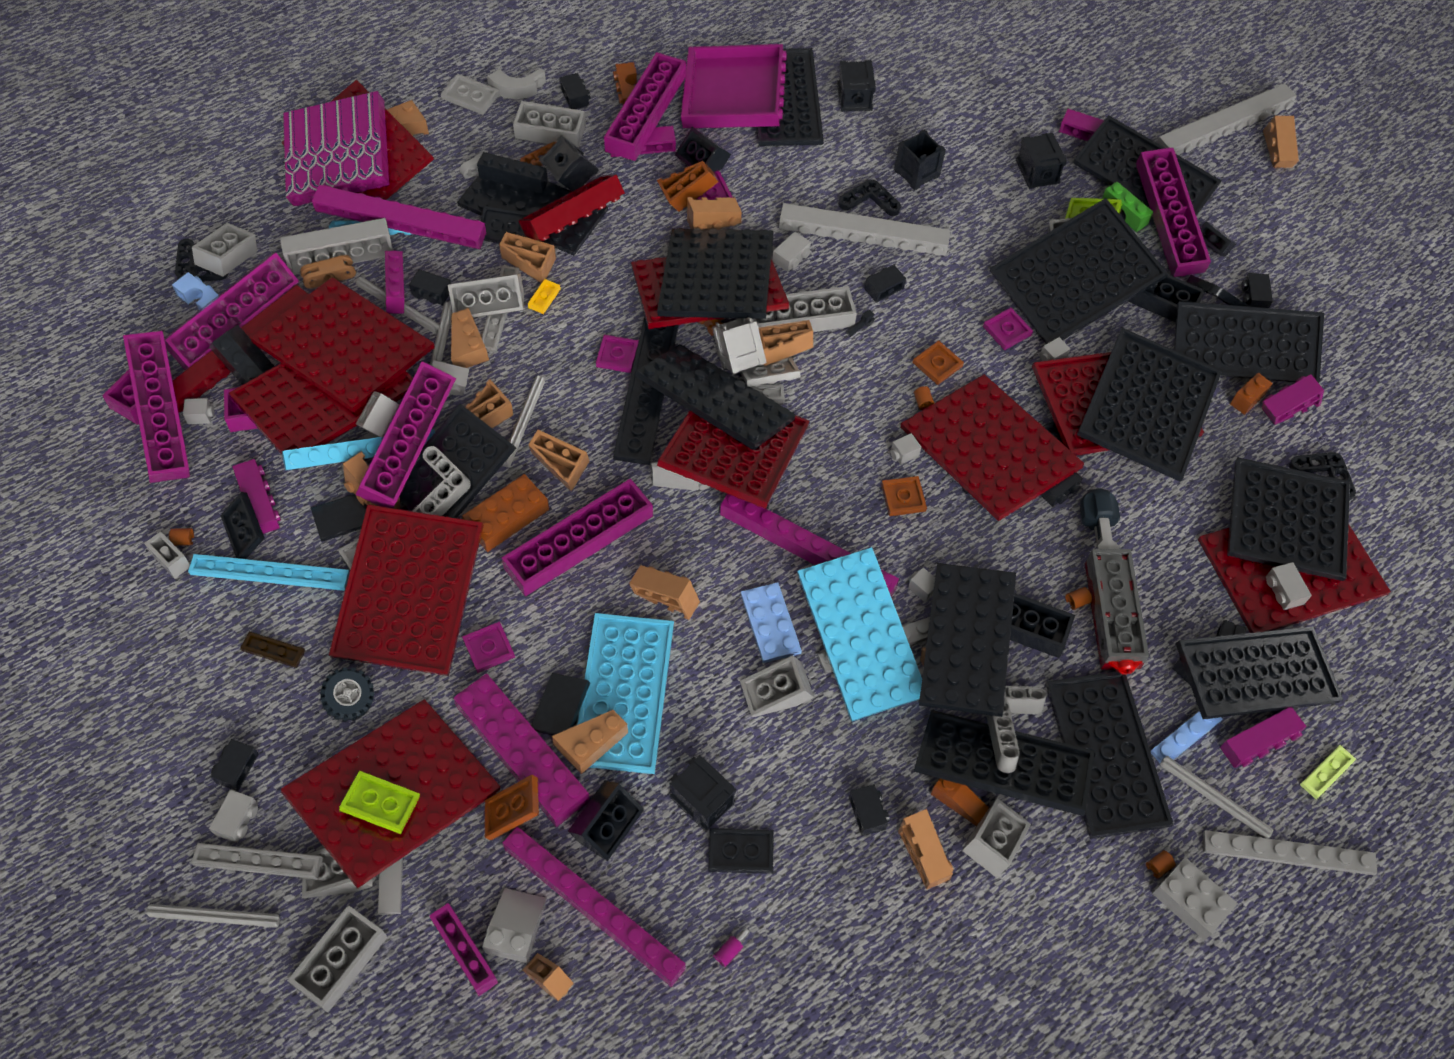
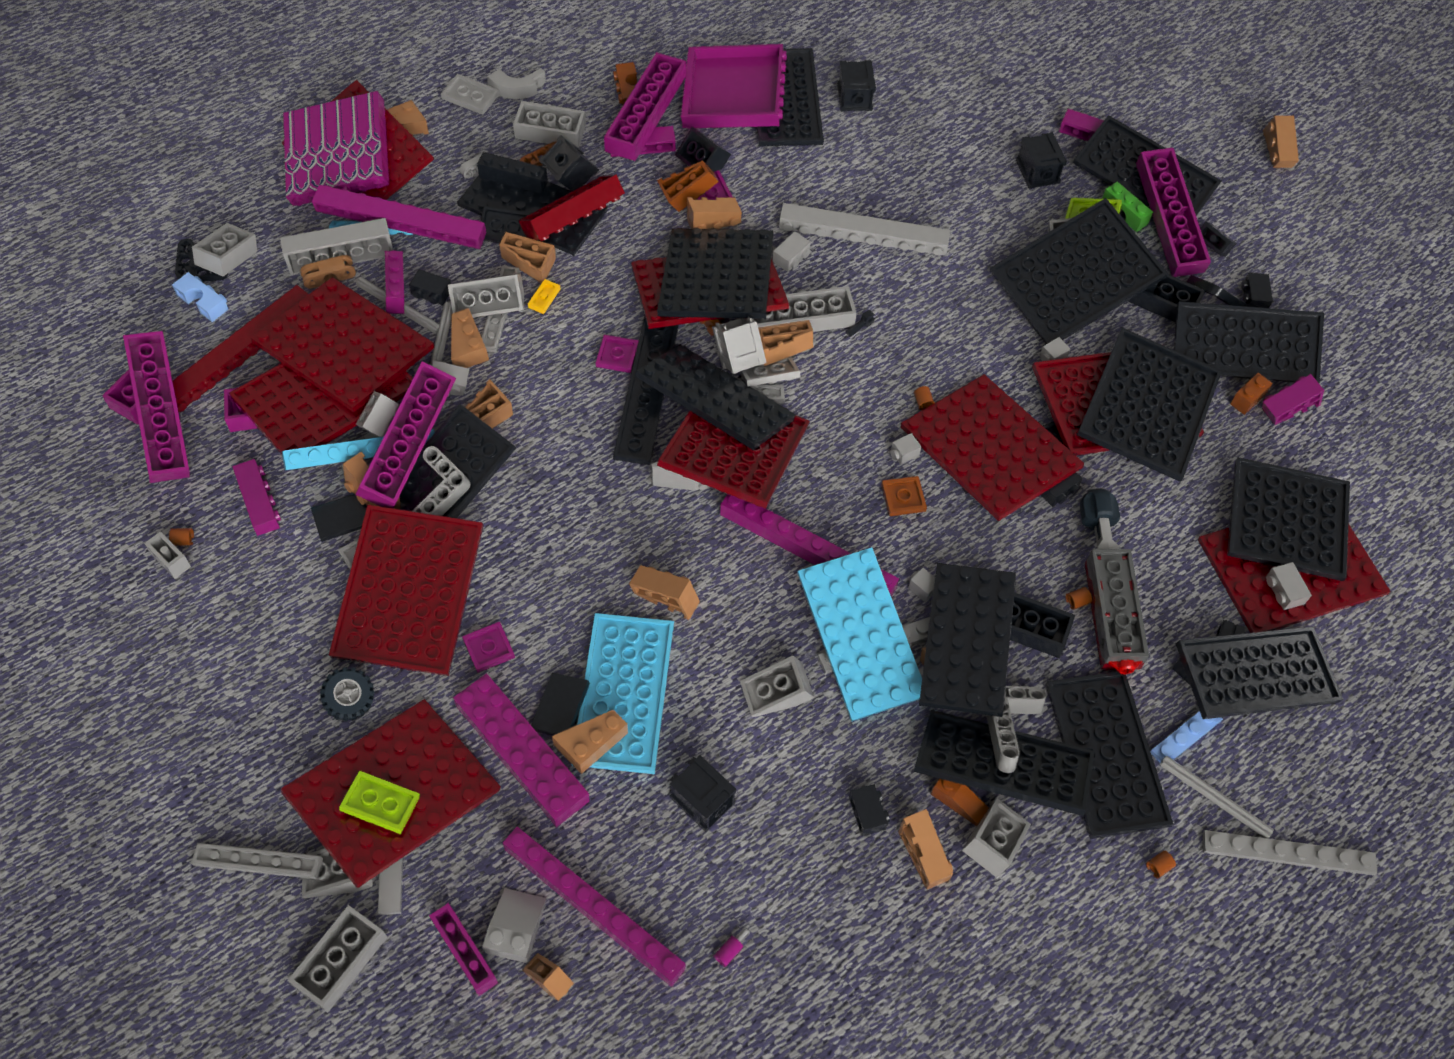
(198, 411): light grey brick -> none
(213, 915): light grey axle -> none
(230, 308): magenta brick -> none
(234, 765): black brick -> none
(234, 816): light grey brick -> none
(240, 355): black slope -> none
(242, 526): black tile -> none
(269, 572): medium azure plate -> none
(272, 649): dark brown tile -> none
(508, 511): dark orange brick -> none
(511, 807): dark orange plate -> none
(524, 416): light grey axle -> none
(559, 457): medium nougat wedge -> none
(574, 91): black brick -> none
(577, 537): magenta brick -> none
(606, 819): black slope -> none
(741, 850): black tile -> none
(770, 622): light blue plate -> none
(872, 193): black beam -> none
(885, 283): black brick -> none
(919, 159): black container -> none
(938, 362): dark orange plate -> none
(1007, 328): magenta plate -> none
(1195, 898): light grey brick -> none
(1229, 120): light grey brick -> none
(1263, 737): magenta brick -> none
(1327, 772): yellowish green tile -> none
(1330, 467): black beam -> none

